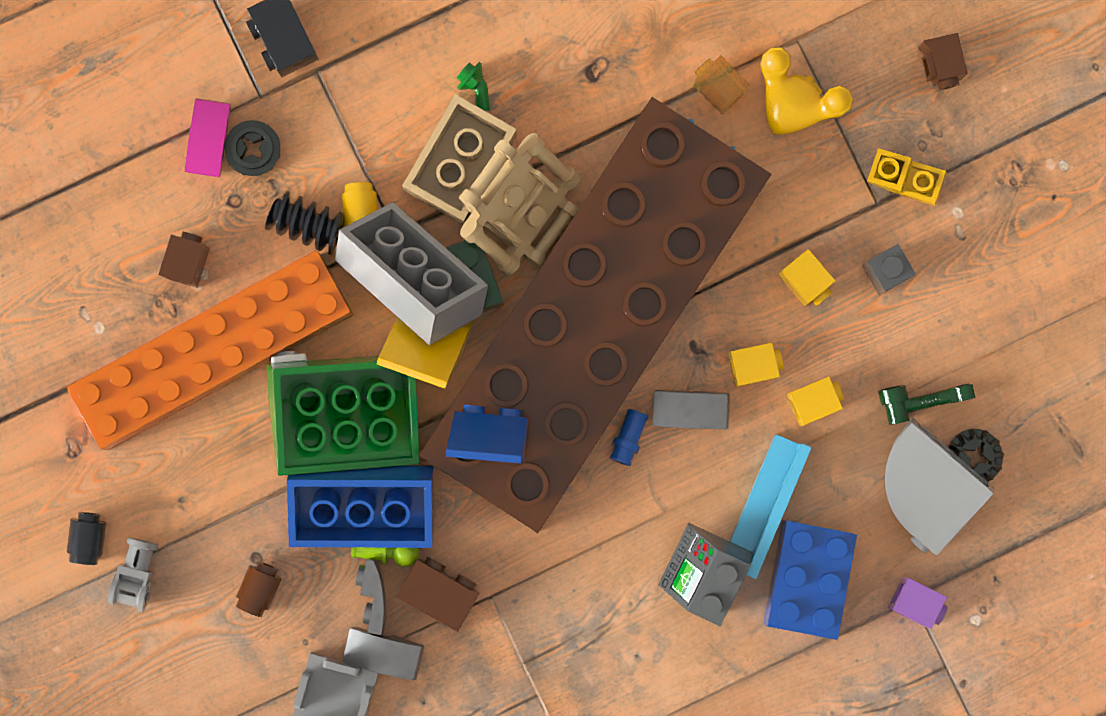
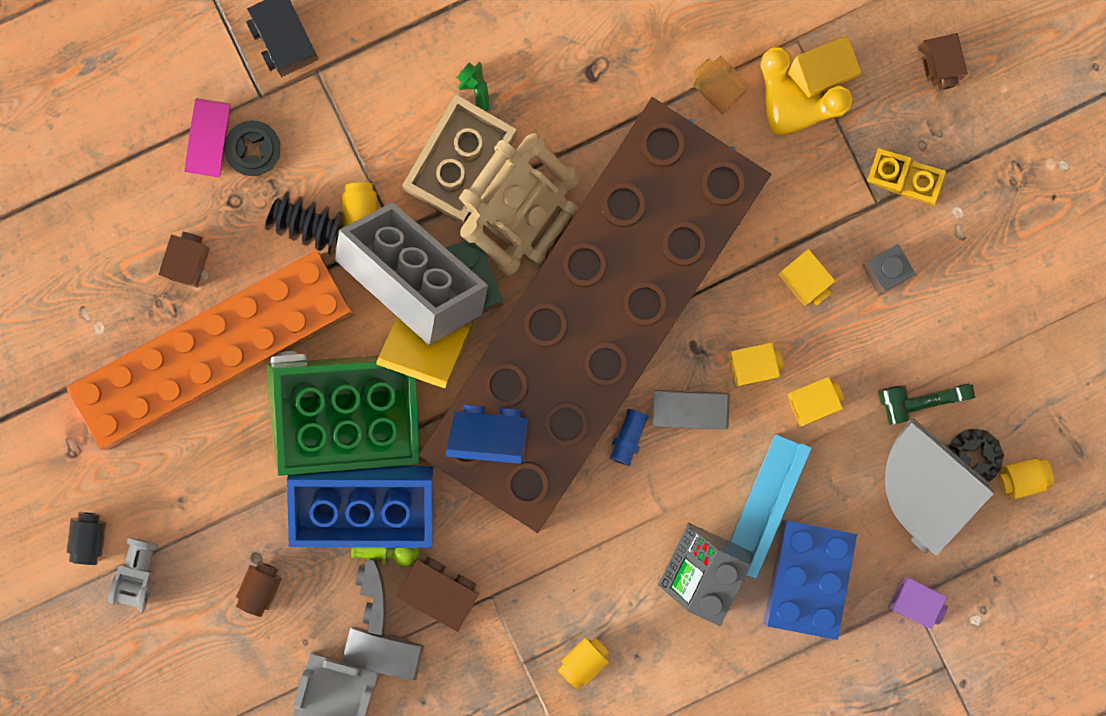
(584, 662): none -> yellow brick
(825, 67): none -> yellow slope
(1026, 478): none -> yellow brick

